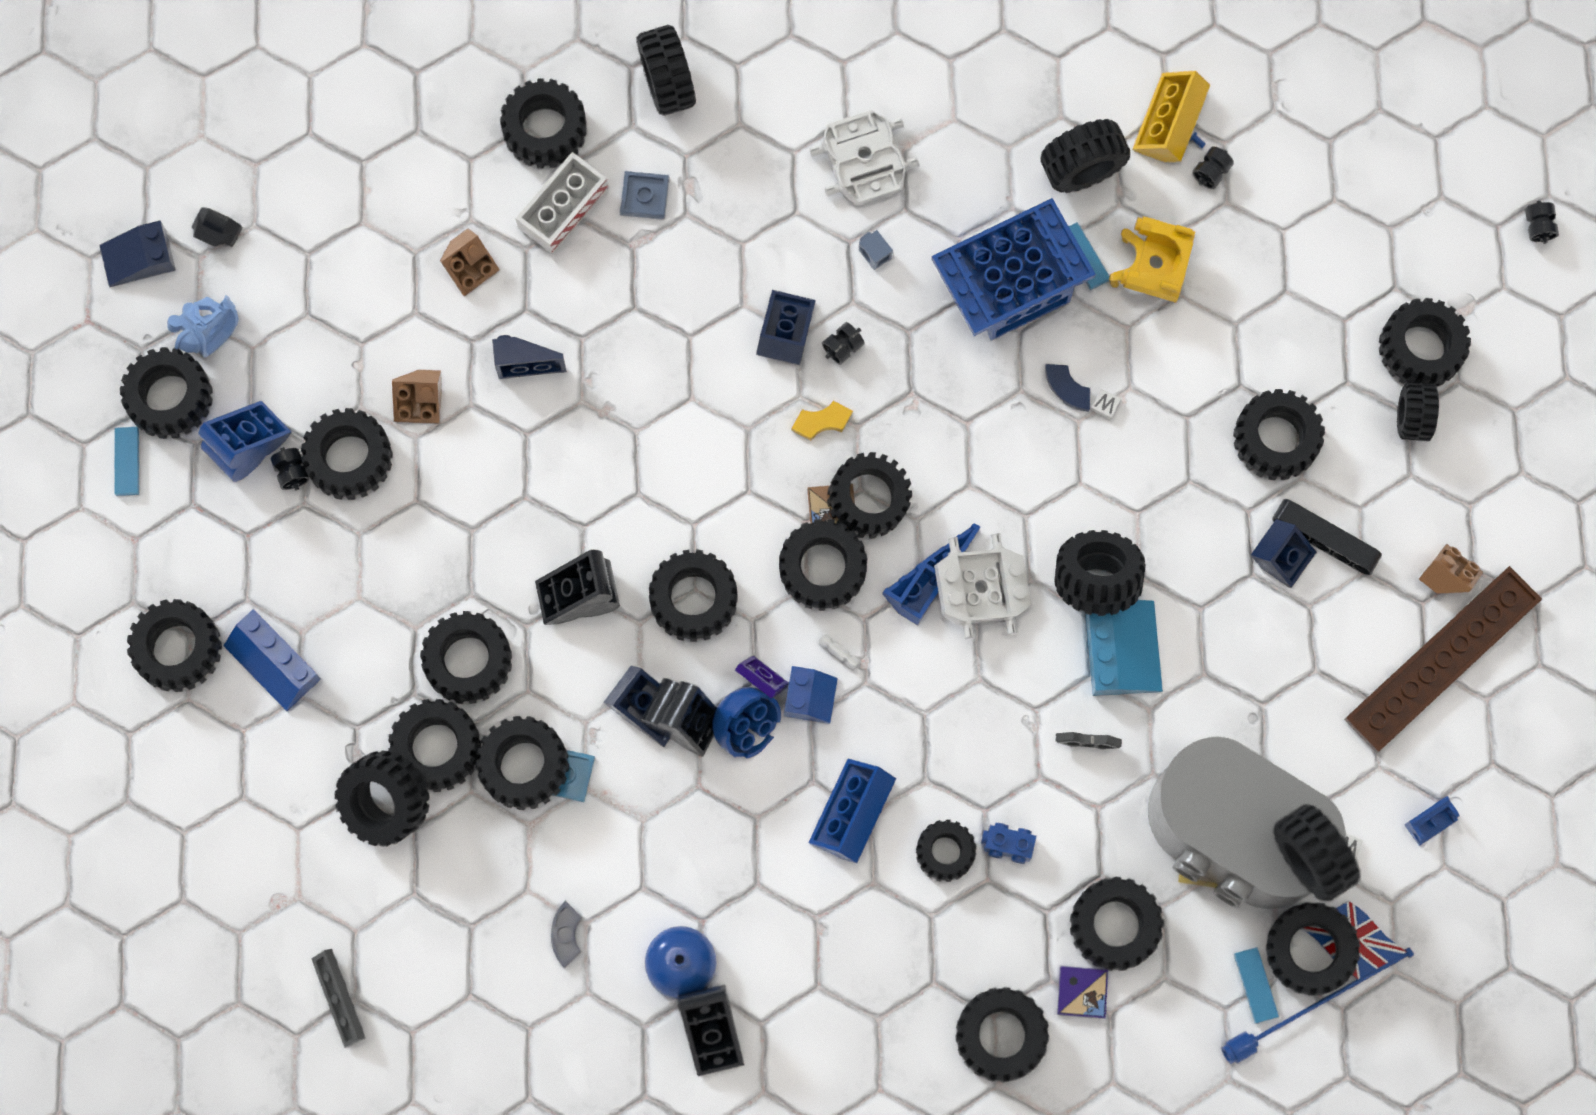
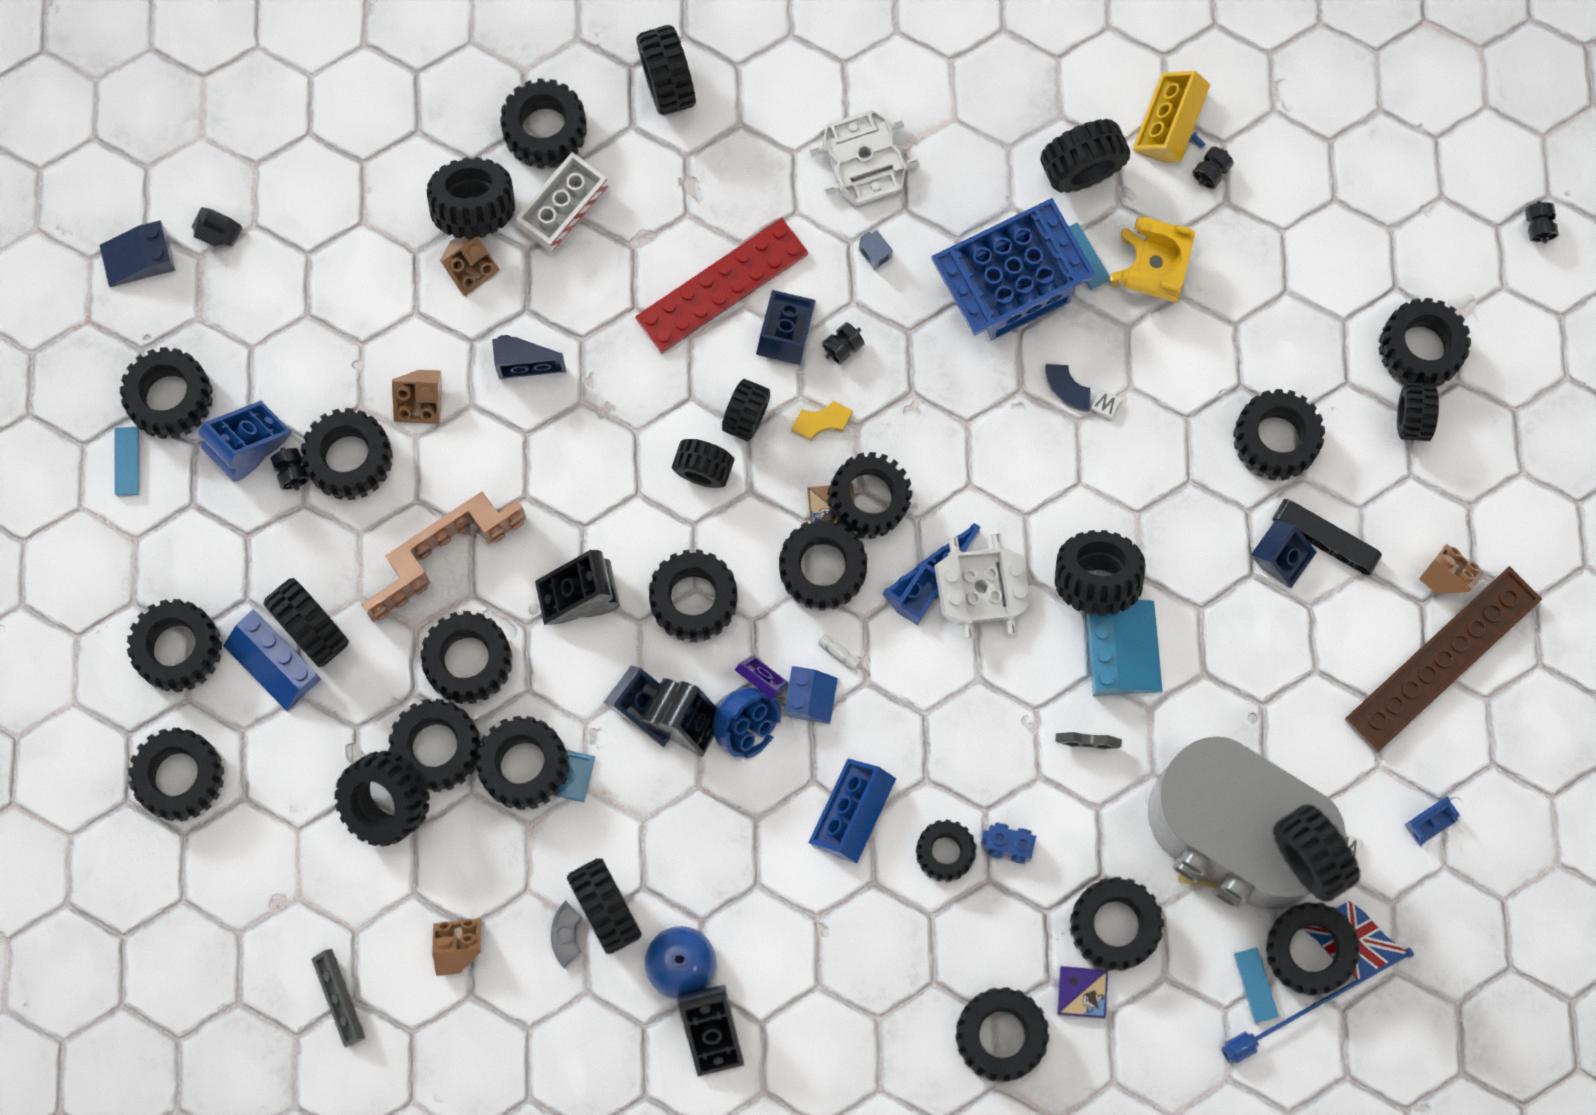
(154, 753): none -> black tyre
(204, 333): light blue piece -> none
(306, 622): none -> black tyre
(404, 558): none -> nougat bracket
(455, 945): none -> medium nougat slope
(474, 216): none -> black tyre
(604, 906): none -> black tyre
(644, 195): sand blue tile -> none
(703, 463): none -> black tyre
(721, 285): none -> red plate
(745, 410): none -> black tyre

